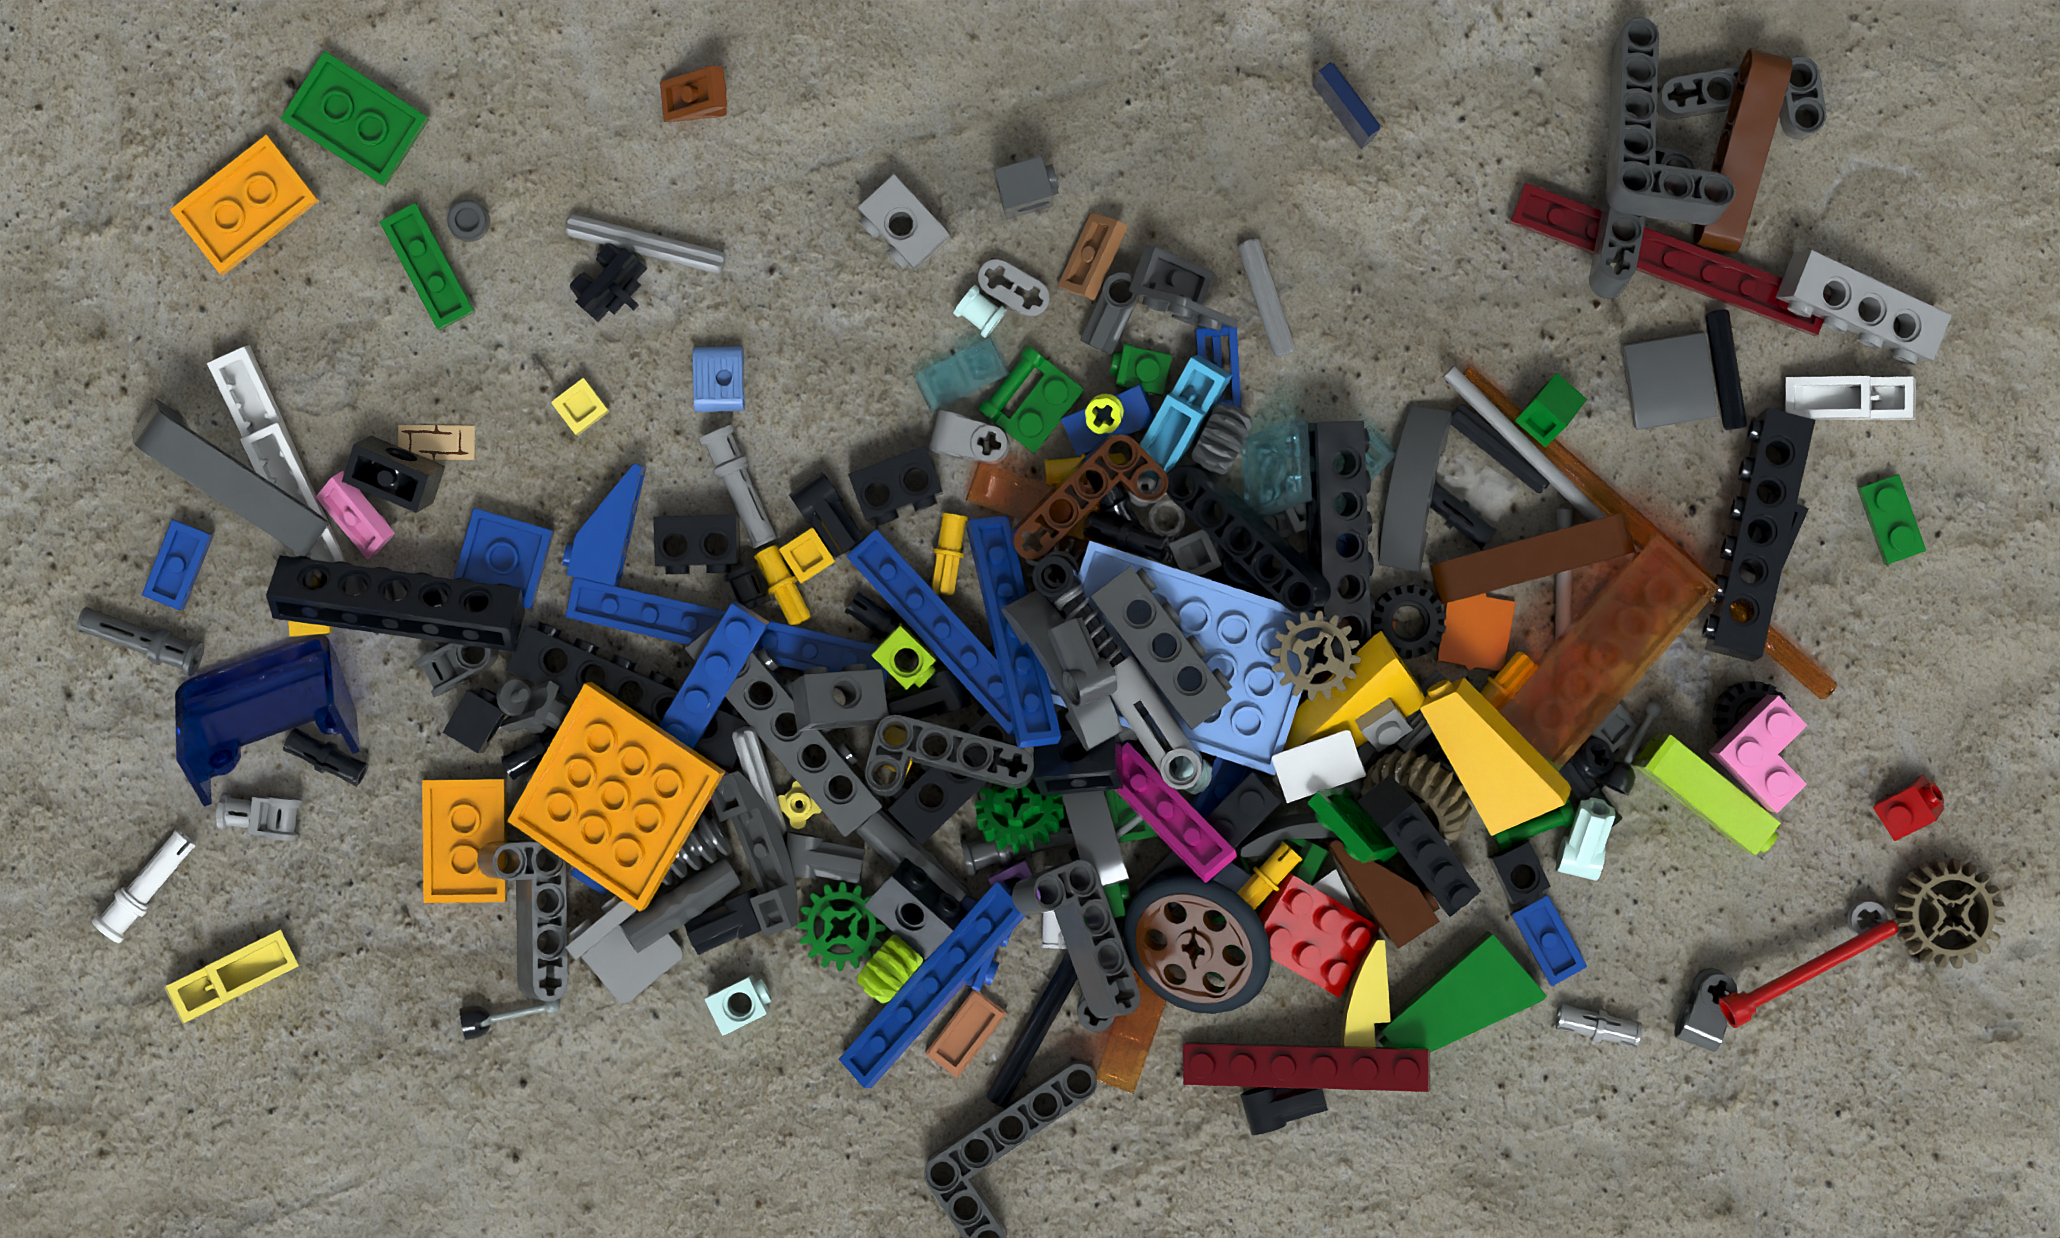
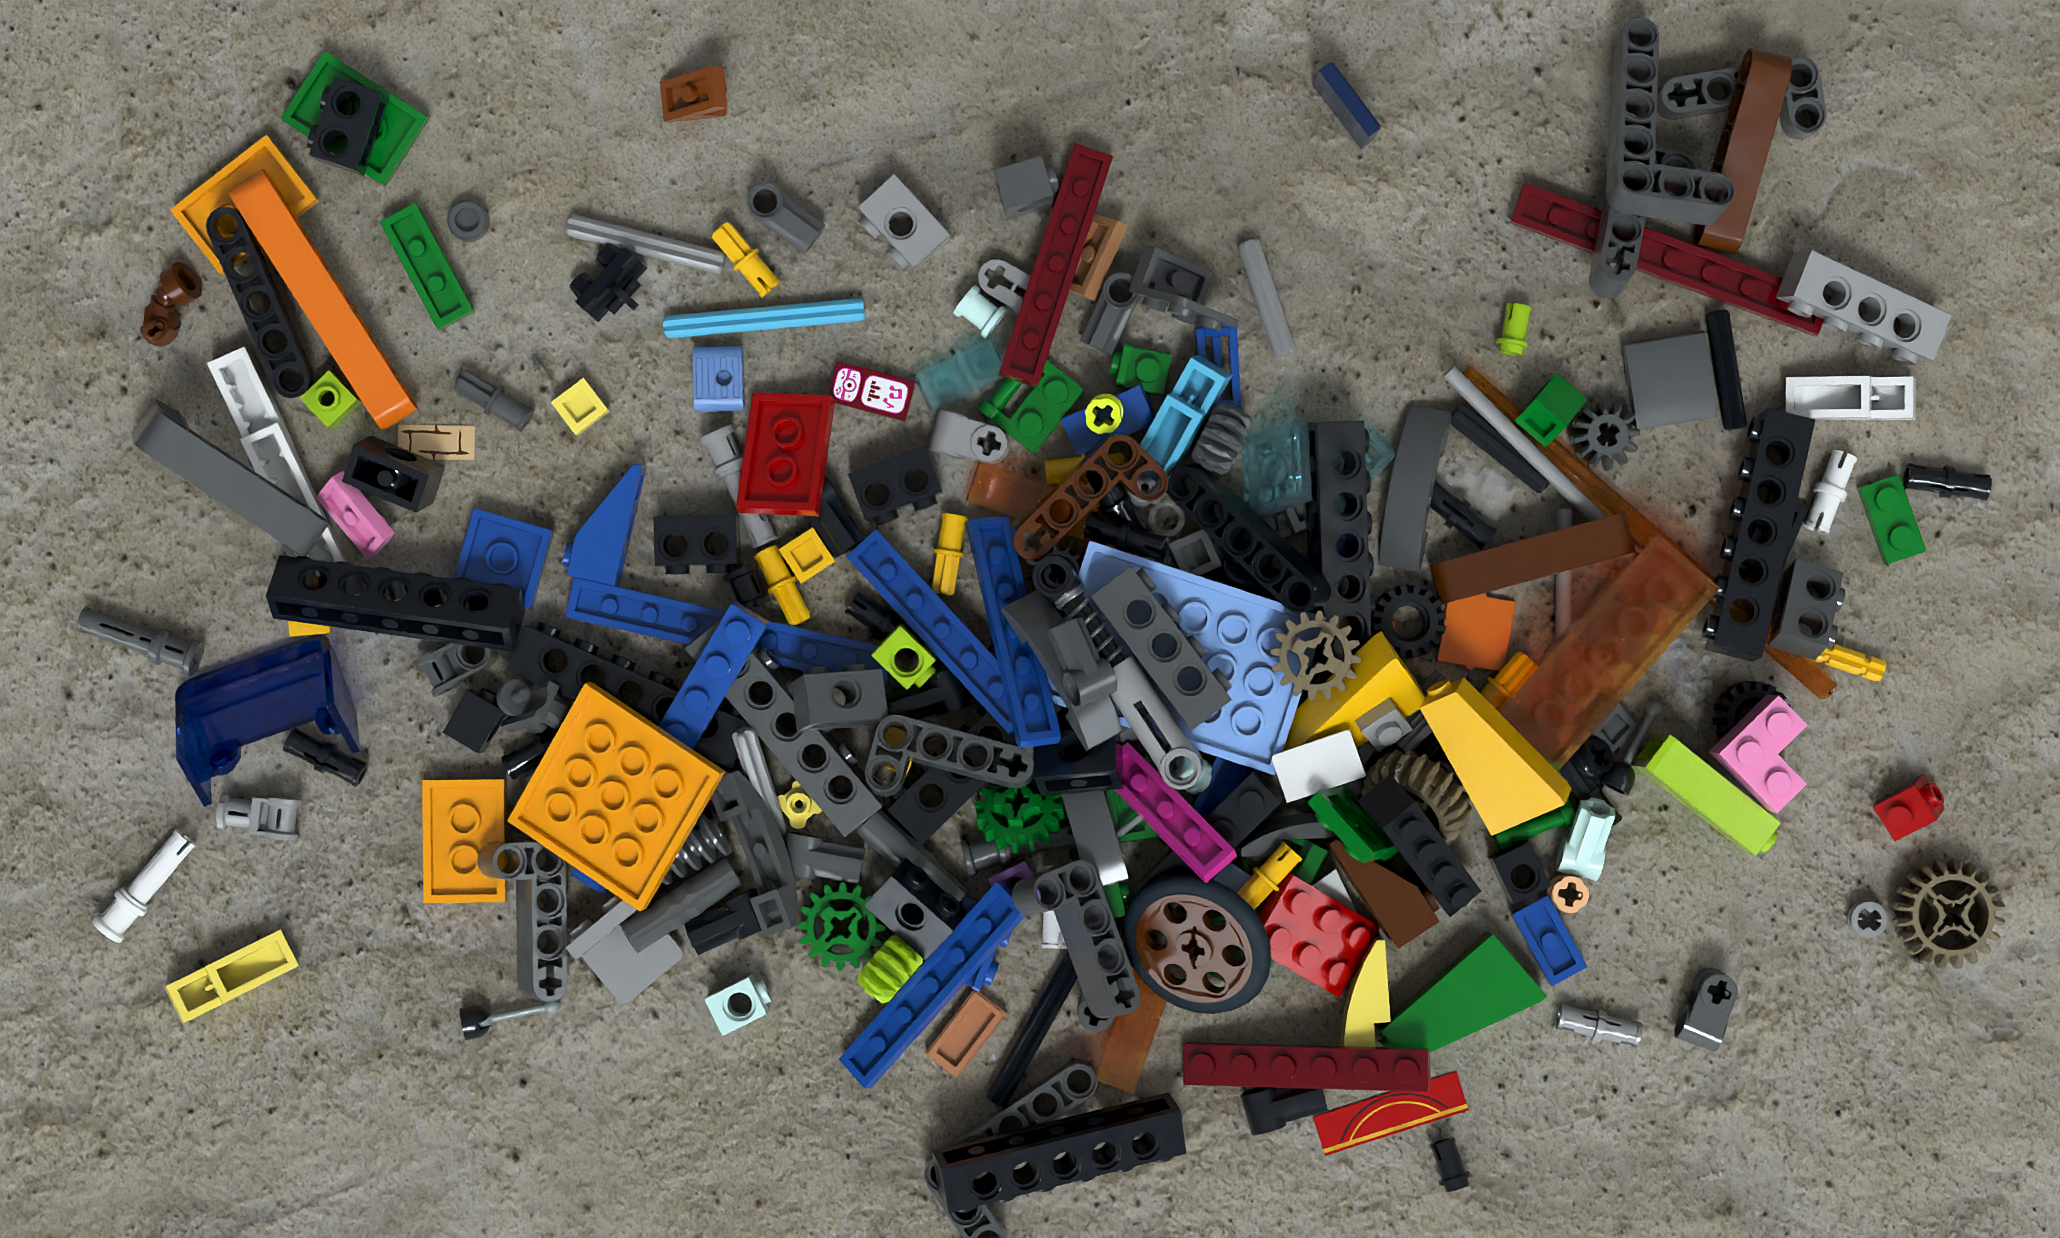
(161, 320): none -> reddish brown arm
(177, 565): blue plate -> none
(243, 289): none -> black beam
(322, 299): none -> orange beam
(345, 400): none -> lime plate
(359, 128): none -> black brick
(493, 400): none -> dark grey axle
(745, 259): none -> yellow axle
(764, 318): none -> medium azure axle
(785, 454): none -> red plate
(786, 219): none -> dark grey piece
(871, 391): none -> tile
(1041, 1143): none -> black brick
(1055, 265): none -> dark red plate
(1389, 1114): none -> red sticker
(1449, 1165): none -> black pin
(1514, 330): none -> lime pin
(1573, 904): none -> light nougat bush
(1618, 439): none -> dark grey gear
(1739, 1007): red piece -> none
(1798, 606): none -> dark grey brick
(1830, 492): none -> white pin
(1853, 662): none -> yellow axle
(1947, 481): none -> black pin

